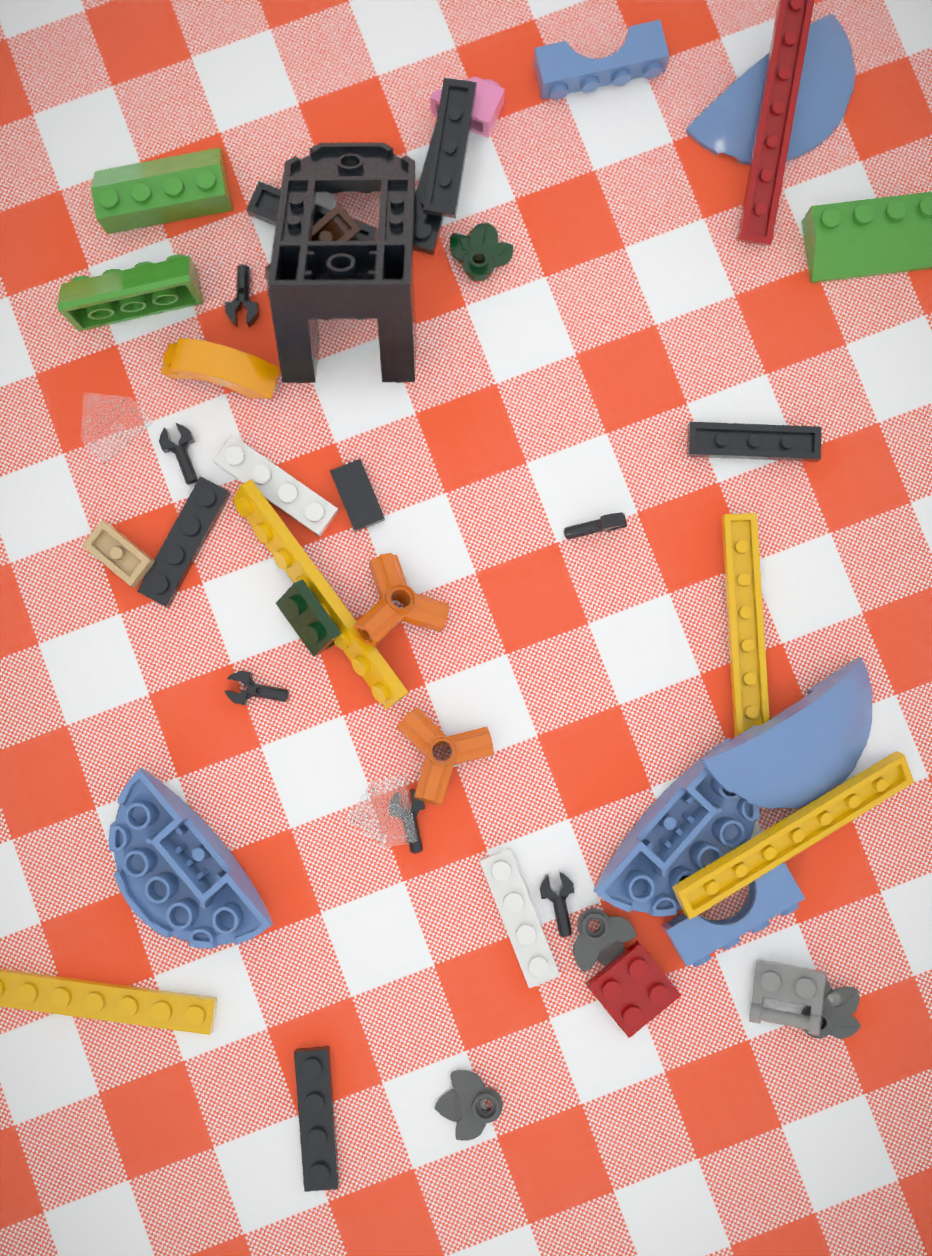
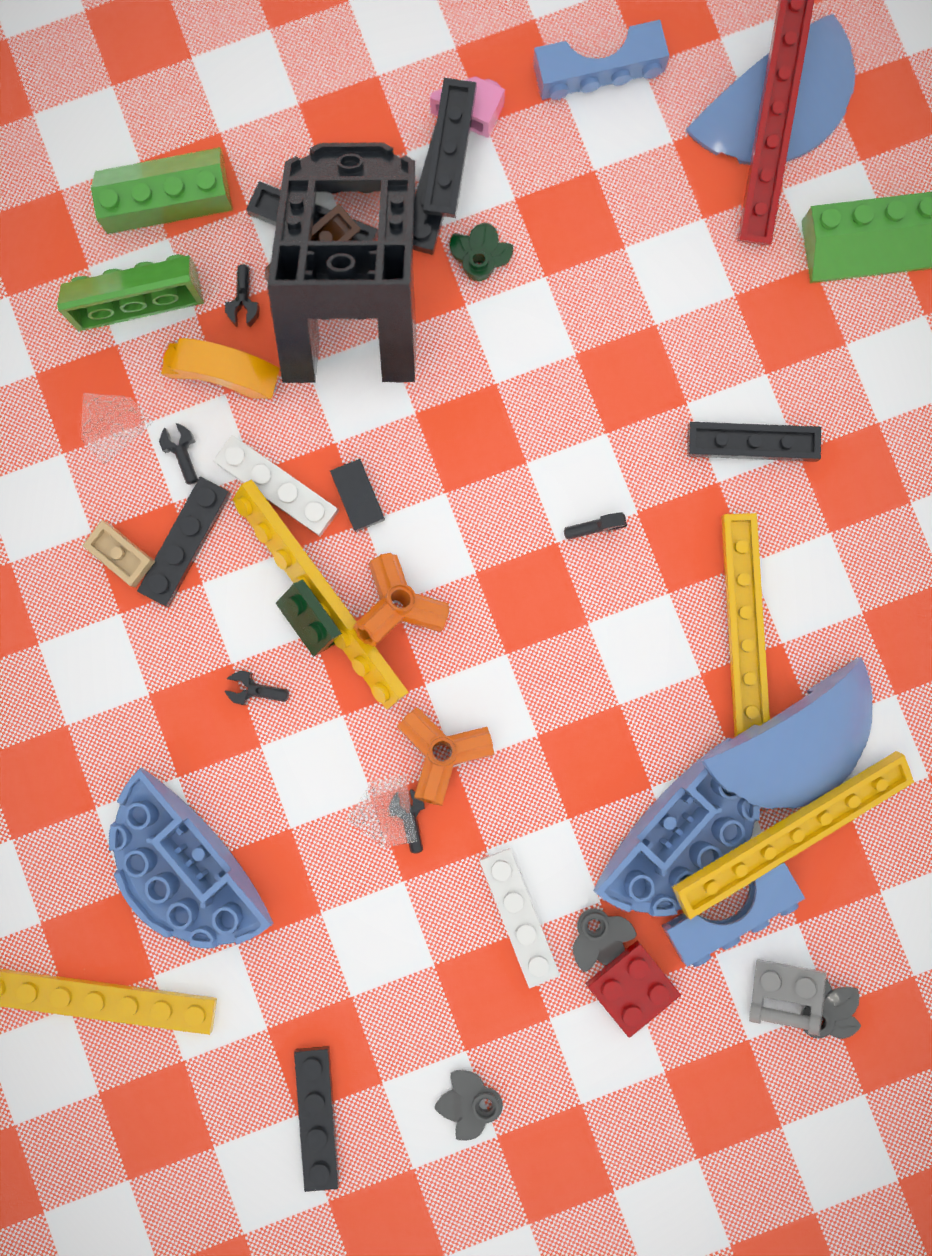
(559, 902): black bar -> none

